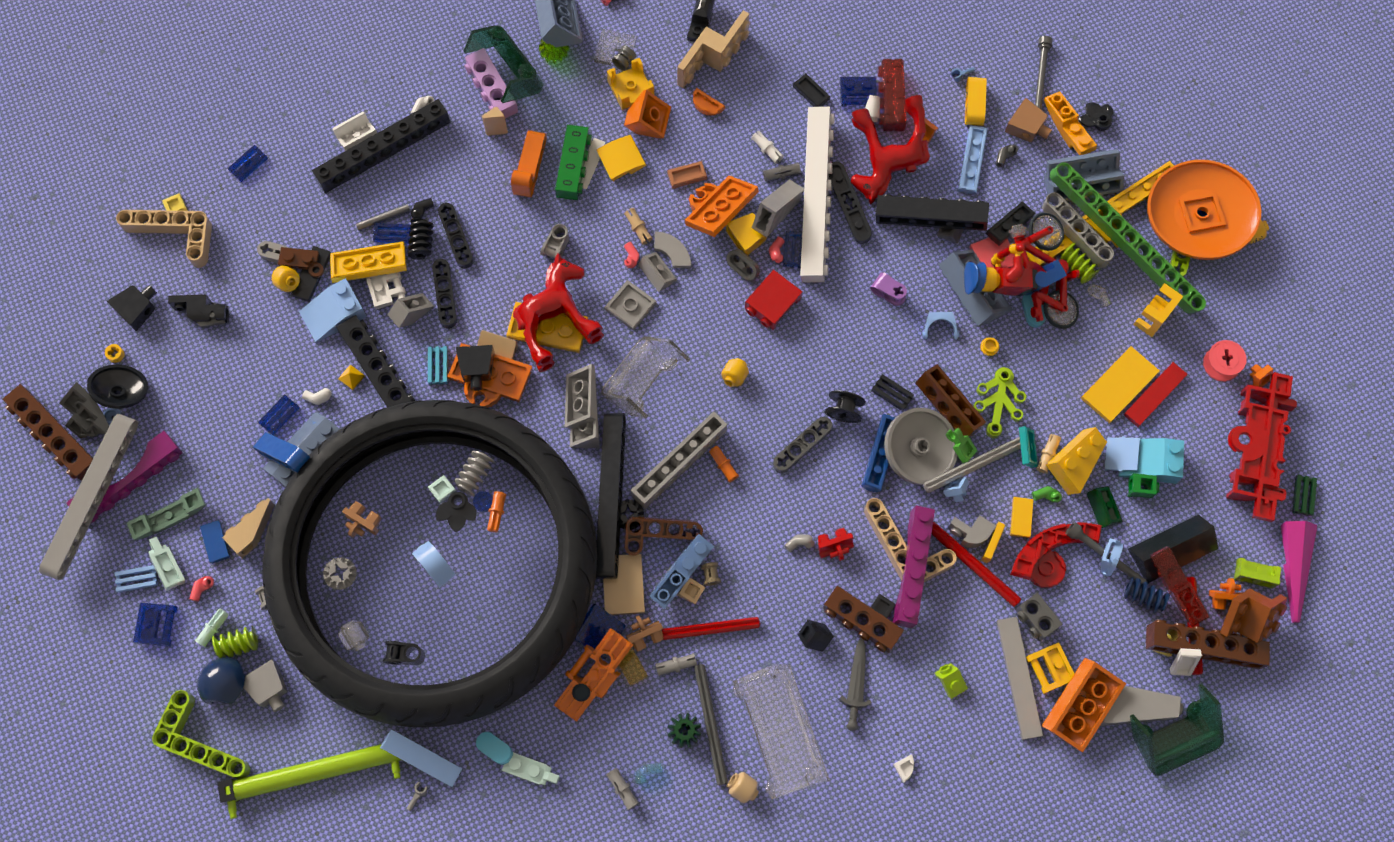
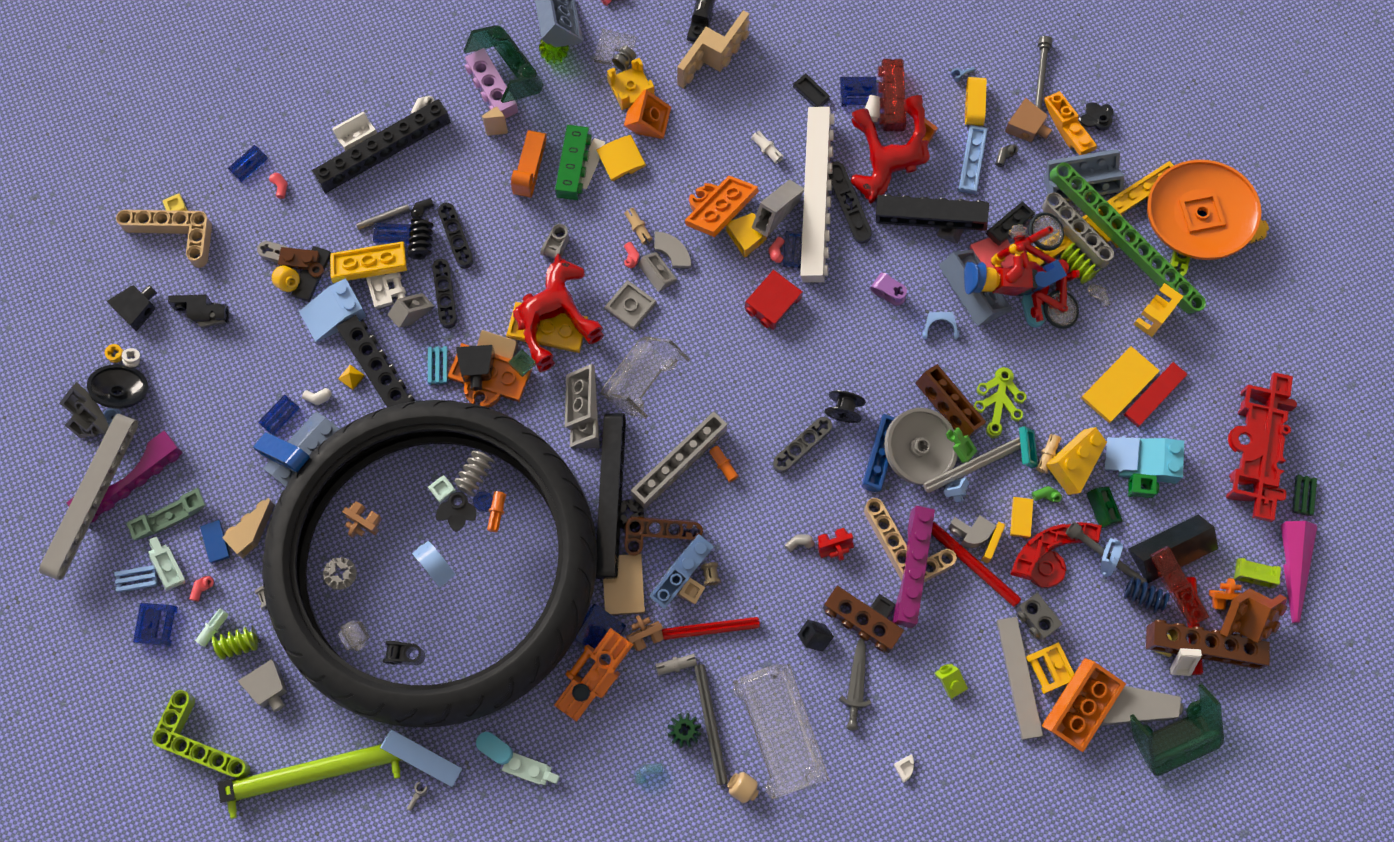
(20, 398): reddish brown brick -> none
(131, 352): none -> white bush
(221, 681): dark blue cylinder -> none
(281, 184): none -> coral arm
(522, 363): none -> clear green tile
(622, 789): light grey pin -> none
(632, 668): clear yellow tile -> none
(687, 174): nougat tile -> none
(706, 104): orange plate -> none
(735, 372): yellow head -> none
(743, 266): dark grey plate -> none
(781, 171): flat silver pin -> none
(897, 387): black tile -> none
(989, 346): yellow plate -> none
(1217, 367): coral piece -> none
(1260, 375): orange tile -> none

